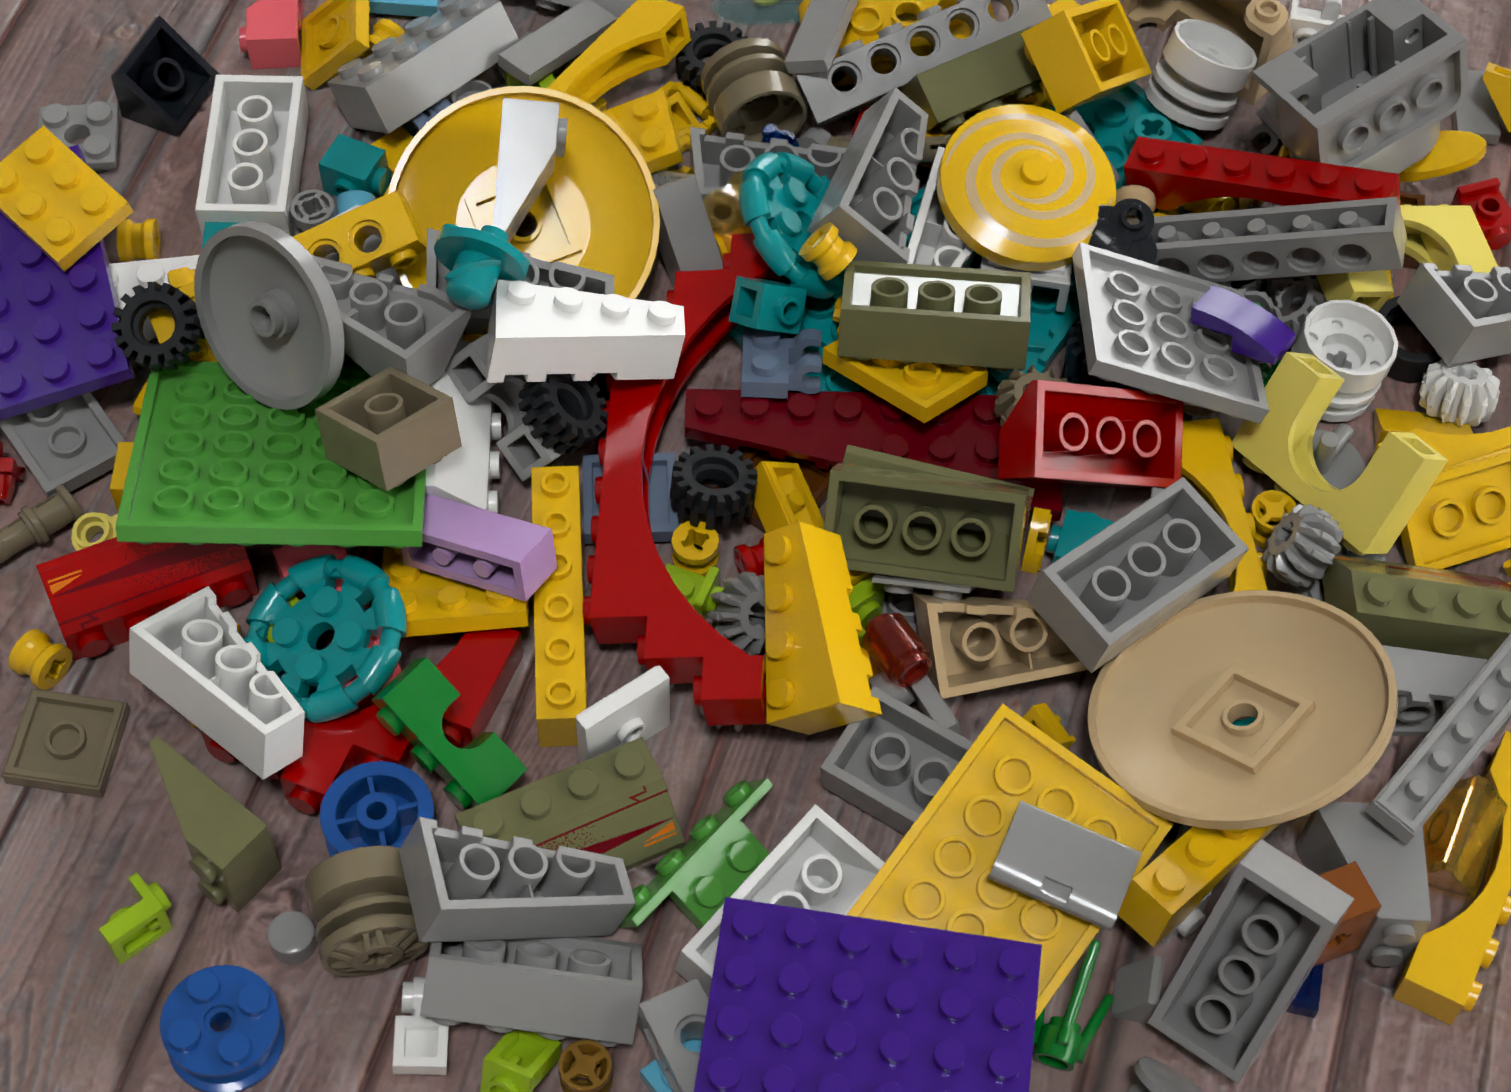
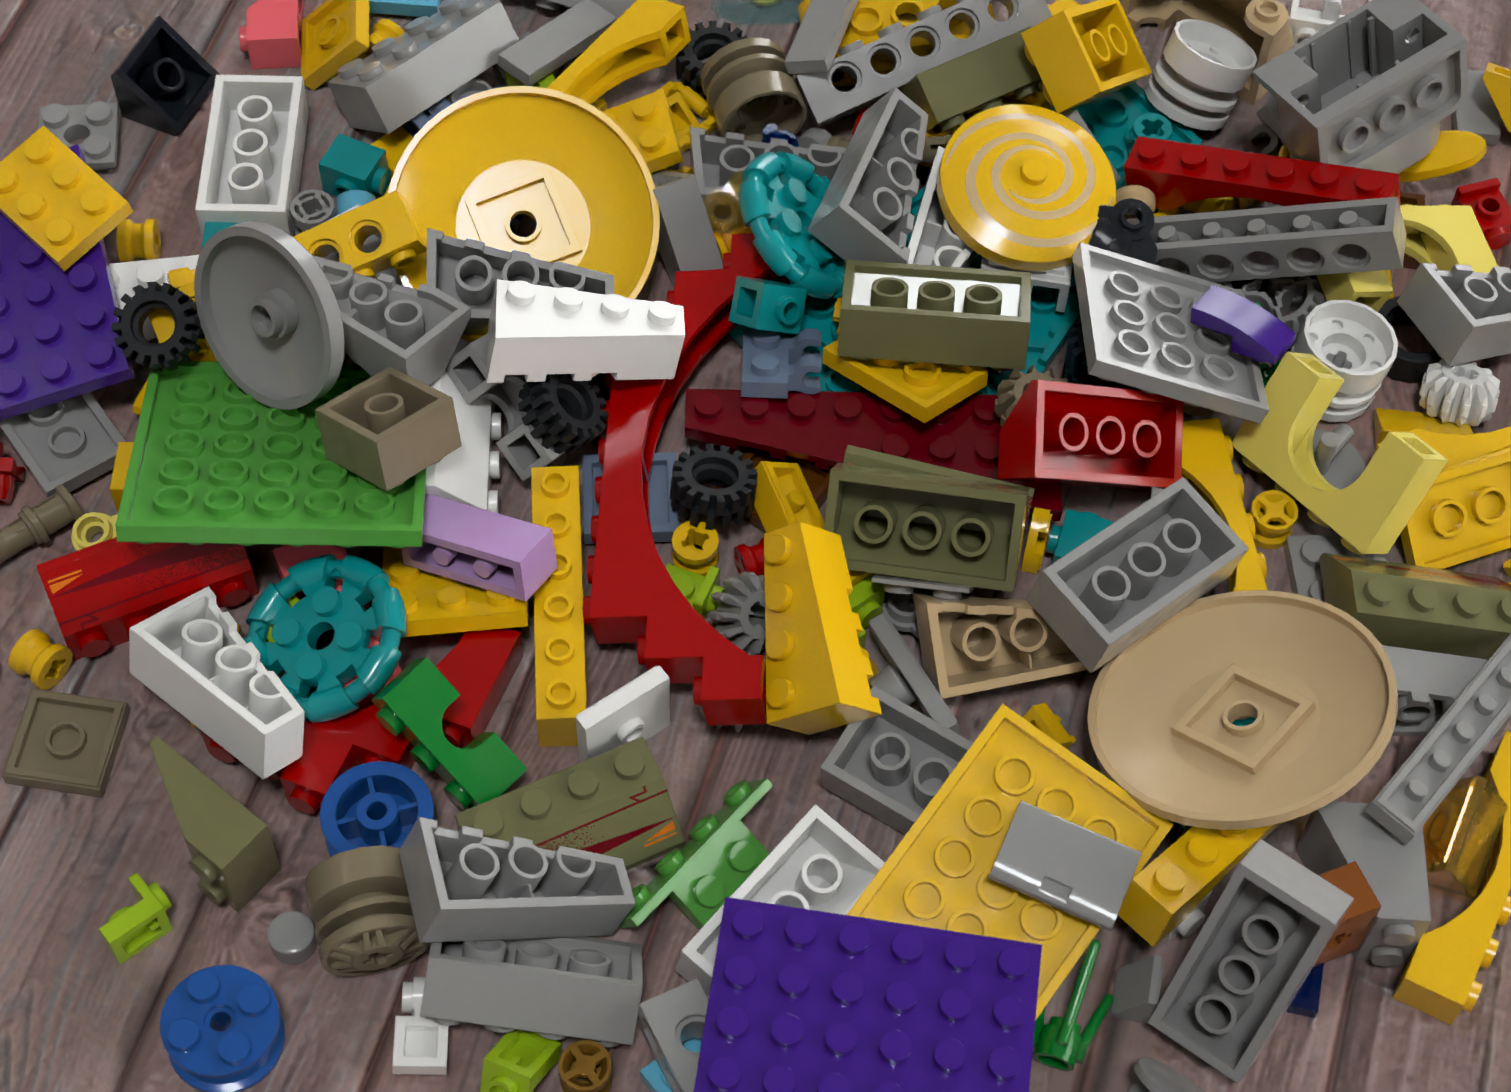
(477, 262): teal plate -> none
(526, 159): slope -> none
(828, 251): yellow wheel -> none
(897, 649): clear red brick -> none
(1302, 545): light grey gear -> none

